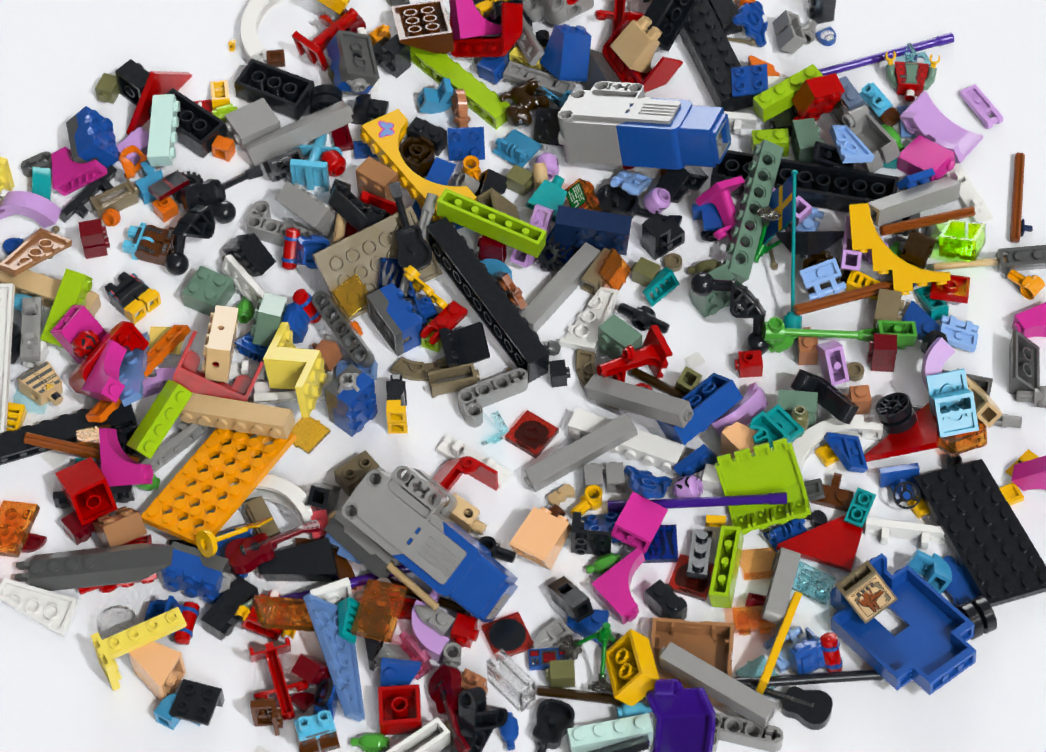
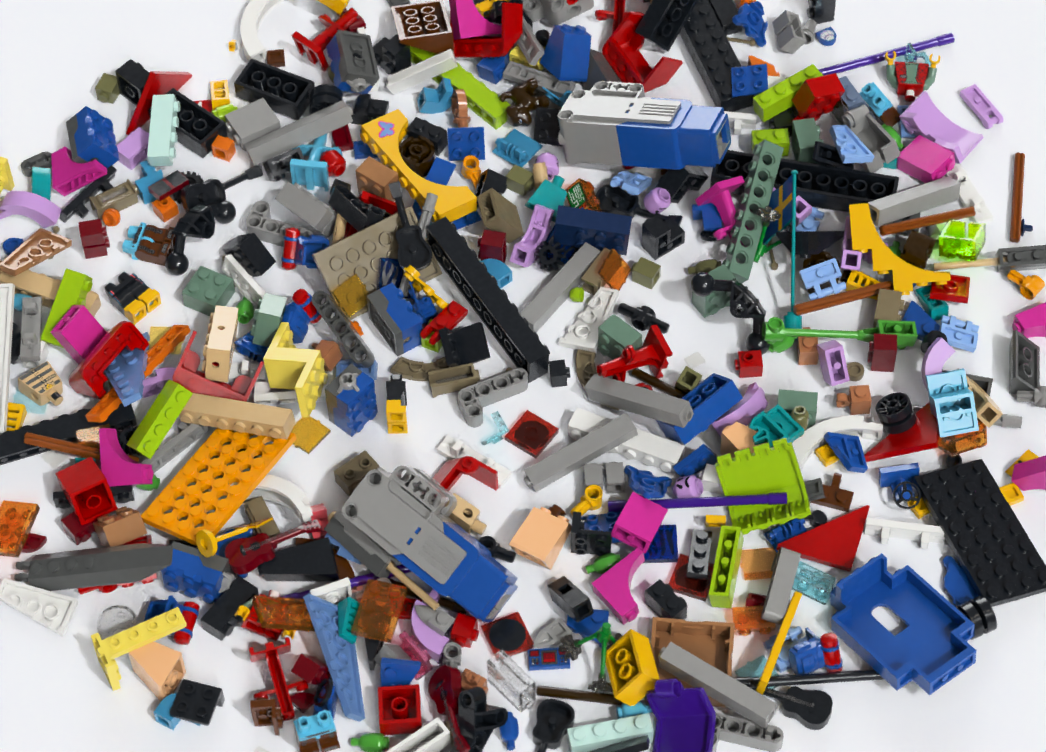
(84, 343): red head -> none
(104, 379): dark pink arch -> none
(128, 166): orange piece -> none
(323, 495): black brick -> none
(379, 33): light orange axle -> none
(421, 71): none -> white panel
(464, 179): light grey axle -> none
(491, 223): lime brick -> none
(514, 293): dark orange plate -> none
(554, 347): dark grey hinge -> none
(561, 495): tan piece -> none
(561, 673): olive brick -> none
(577, 294): none -> lime hinge
(637, 44): tan hips -> none
(668, 286): teal slope -> none
(673, 261): dark tan tile -> none
(828, 396): black beam -> none
(860, 507): teal slope -> none
(866, 591): brick -> none
(915, 179): blue wing -> none
(933, 568): dark azure brick -> none

